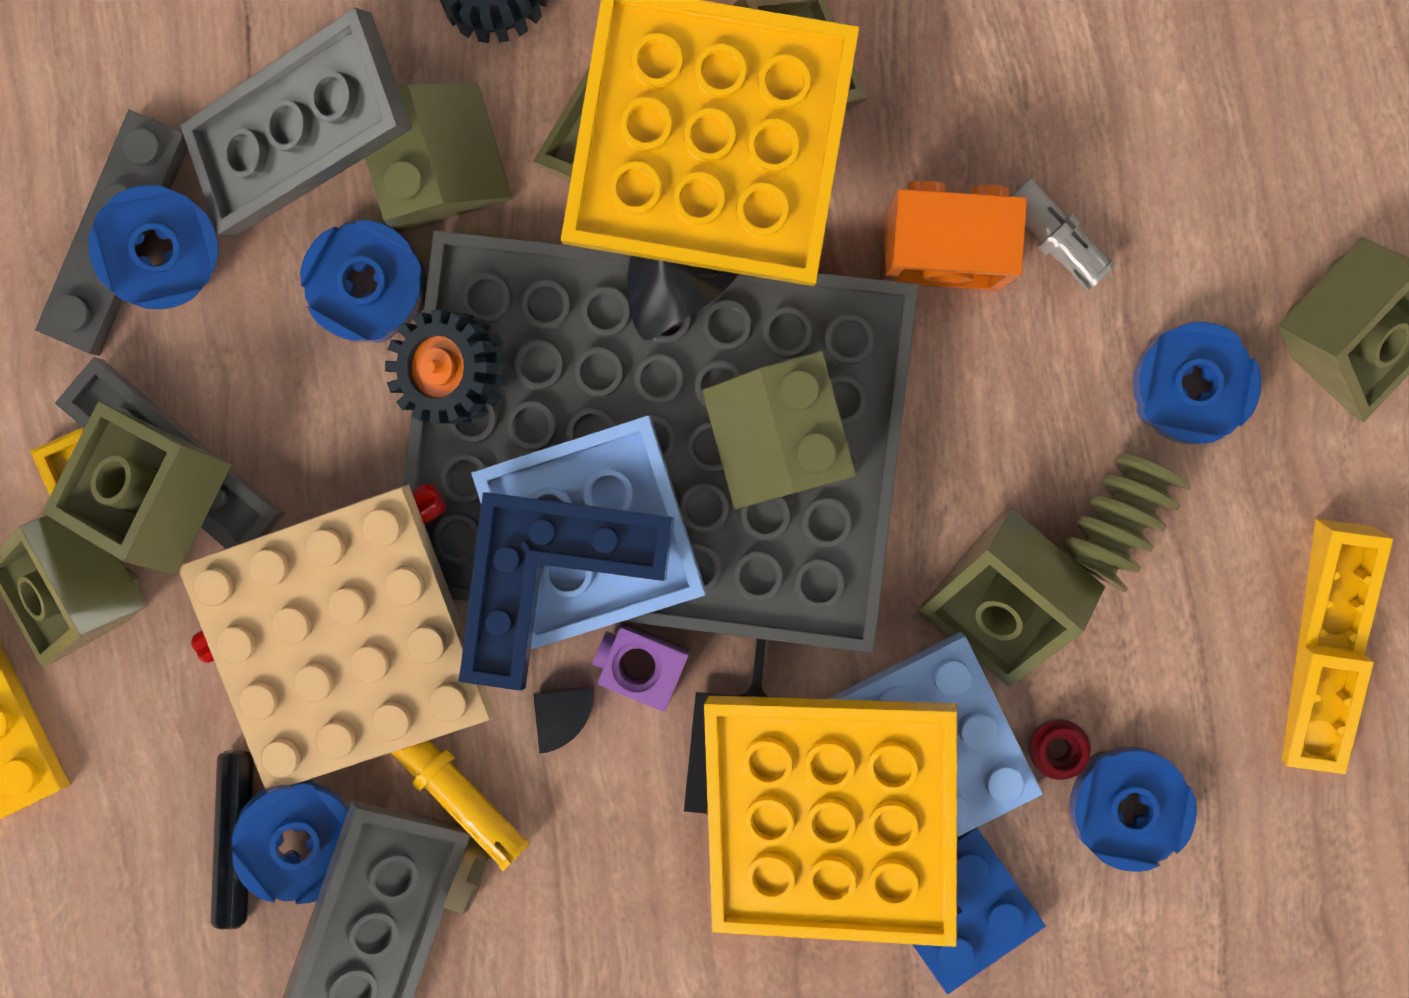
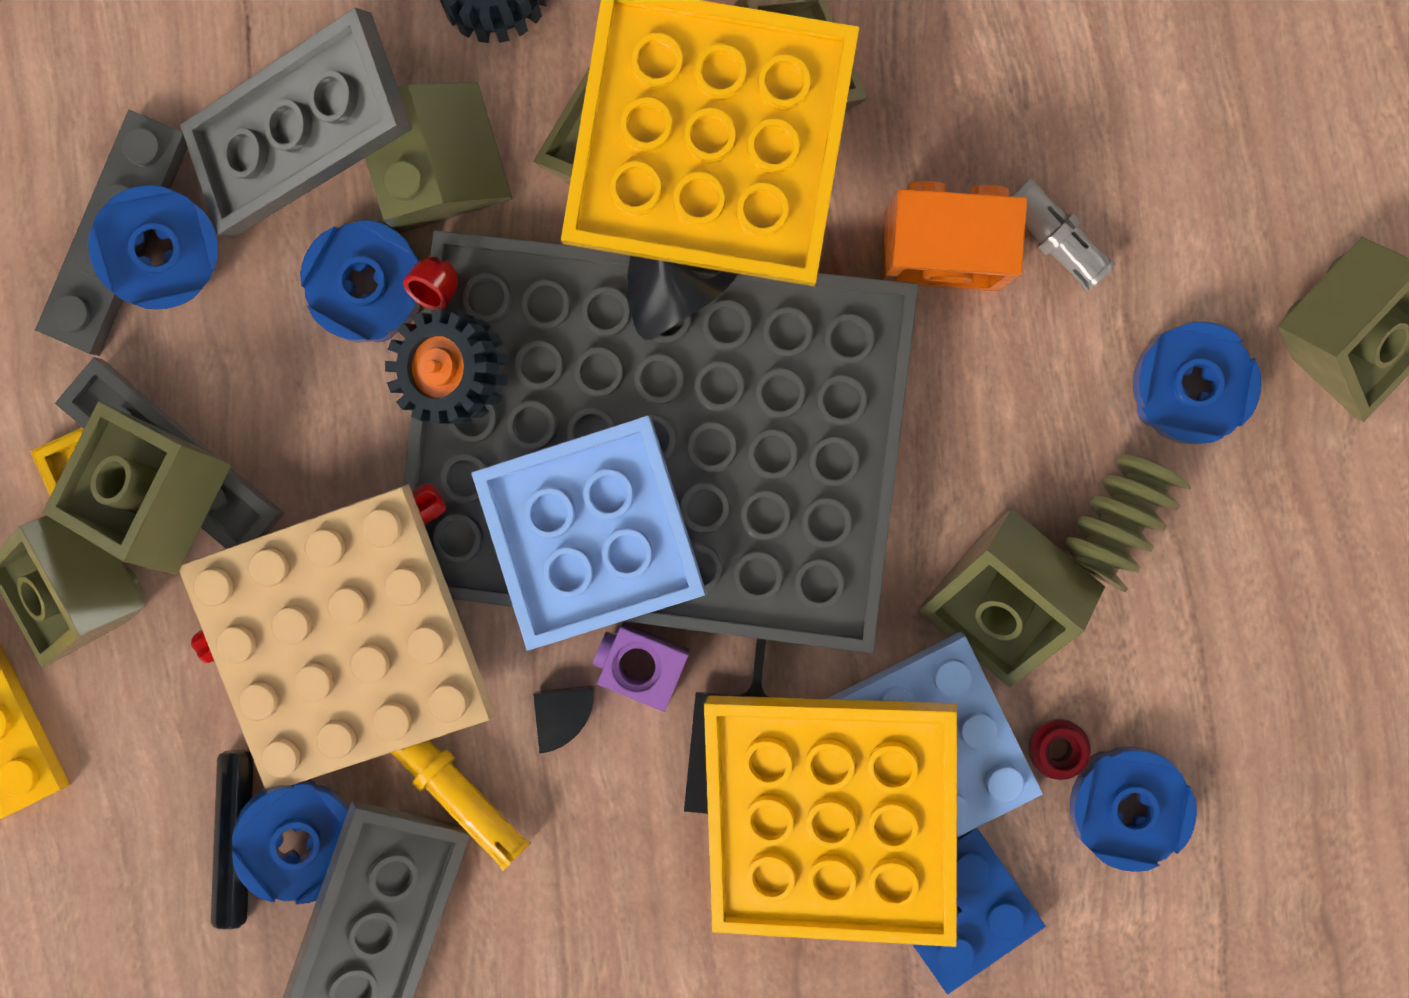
(432, 283): none -> red hinge
(467, 879): dark tan tile -> none
(513, 544): dark blue plate -> none
(779, 431): olive slope -> none
(1333, 636): yellow slope -> none

